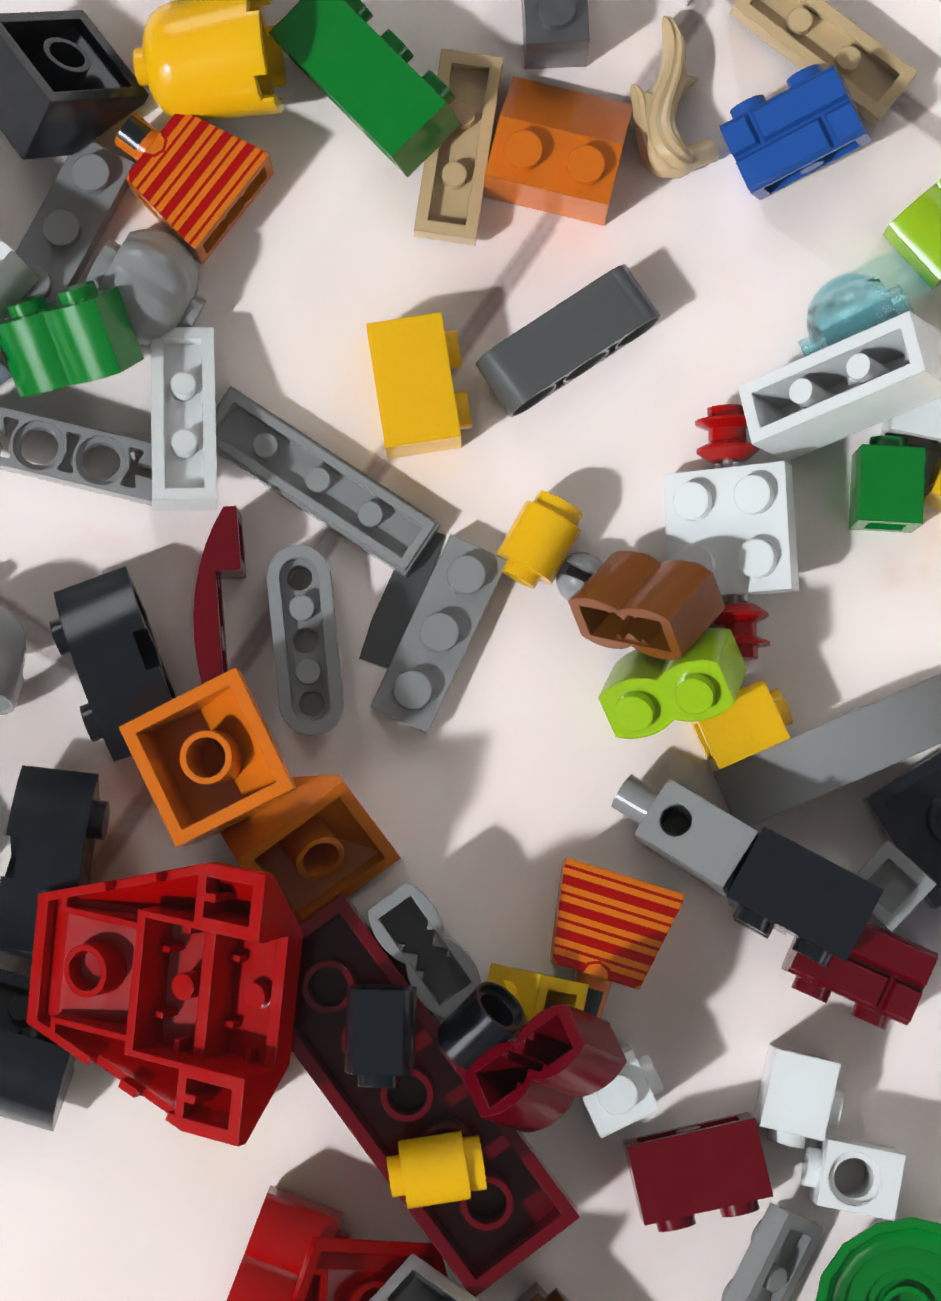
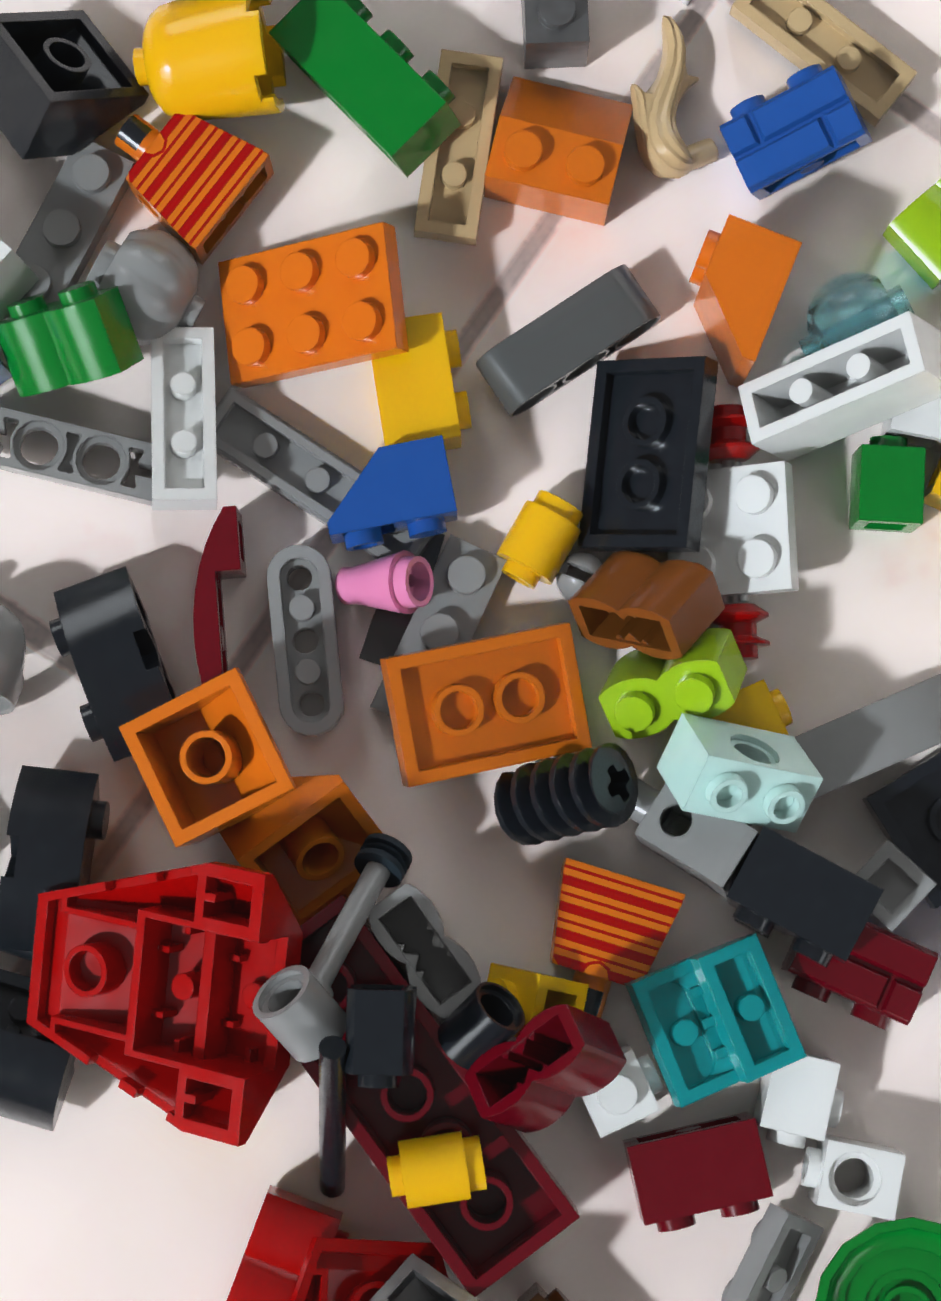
(299, 1001): none -> light grey piece
(313, 306): none -> orange plate
(332, 1115): none -> black bar
(387, 583): none -> bright pink cone
(397, 491): none -> blue slope
(485, 703): none -> orange plate
(567, 795): none -> black piece
(648, 454): none -> black plate
(715, 1020): none -> teal slope
(738, 773): none -> light aqua brick
(740, 289): none -> orange slope

